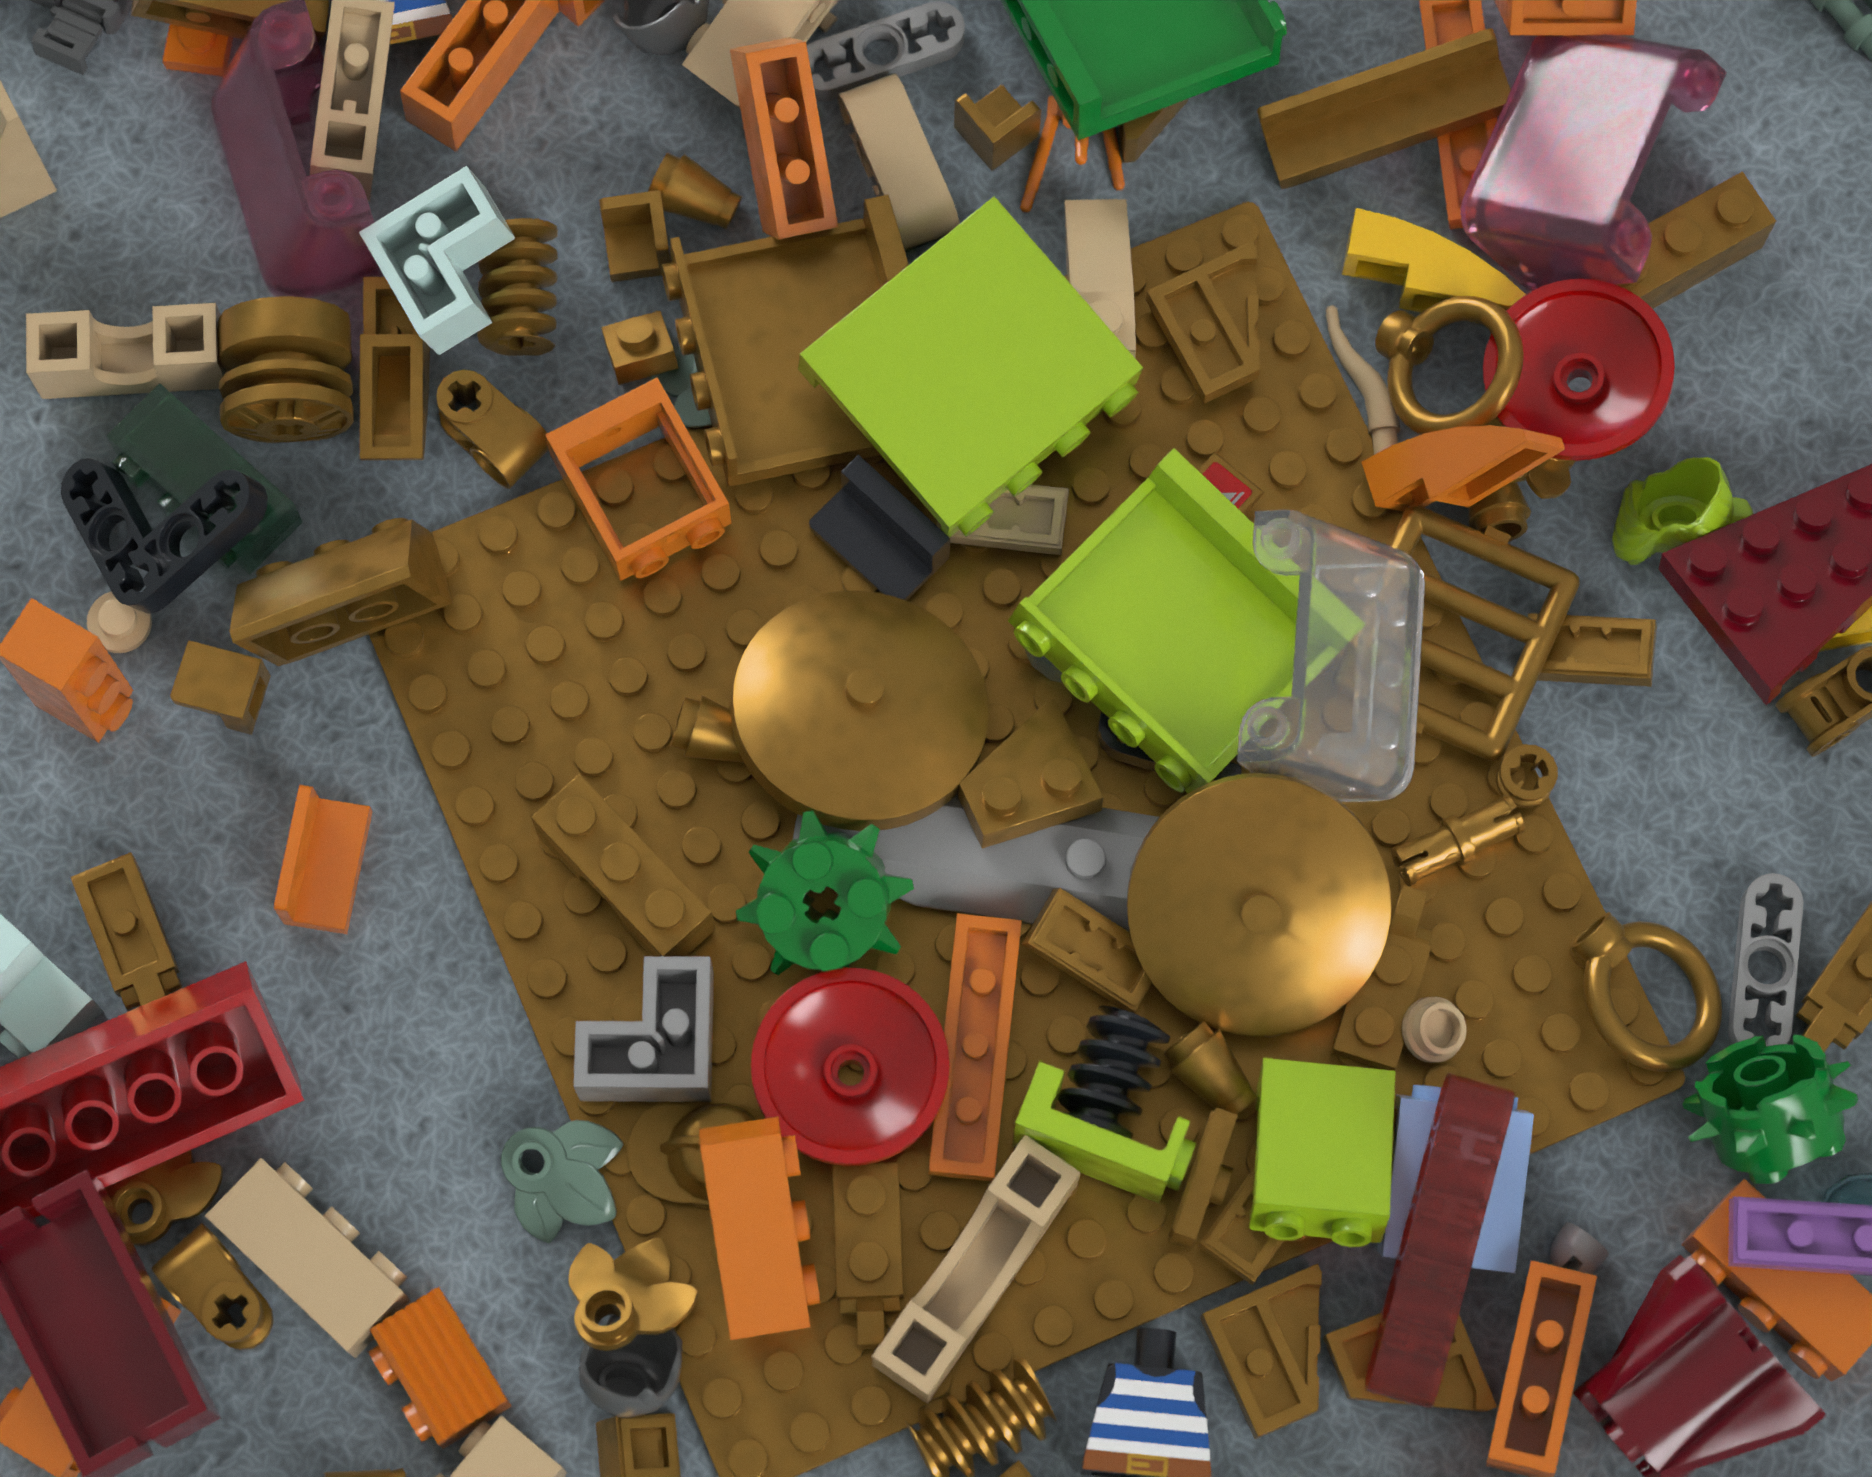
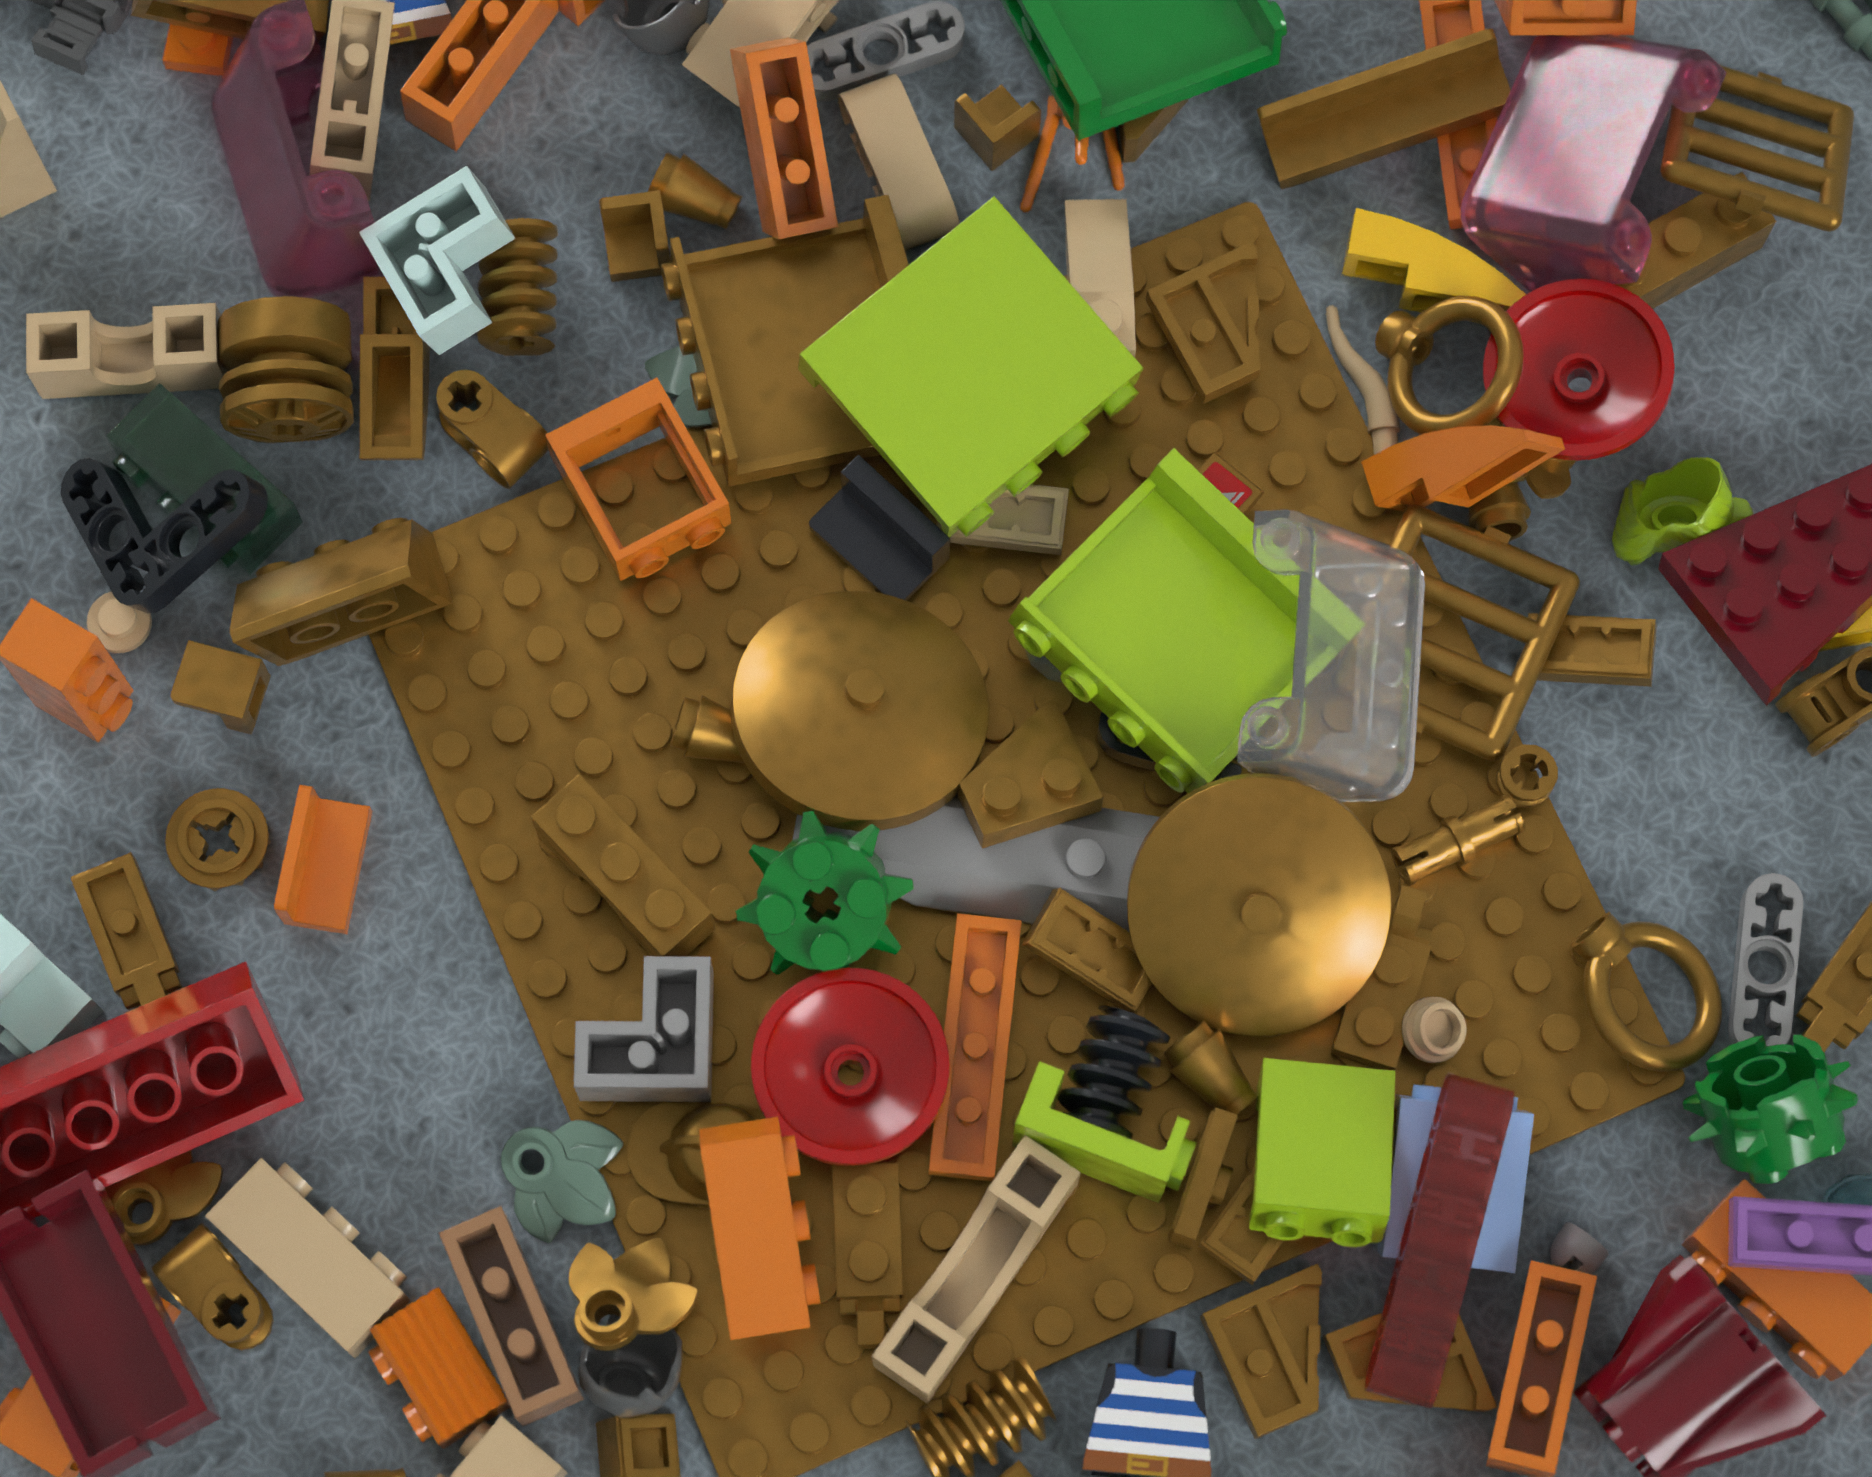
(212, 811): none -> pearl gold gear
(511, 1316): none -> medium nougat brick
(639, 347): pearl gold plate -> none
(1749, 195): none -> pearl gold bar

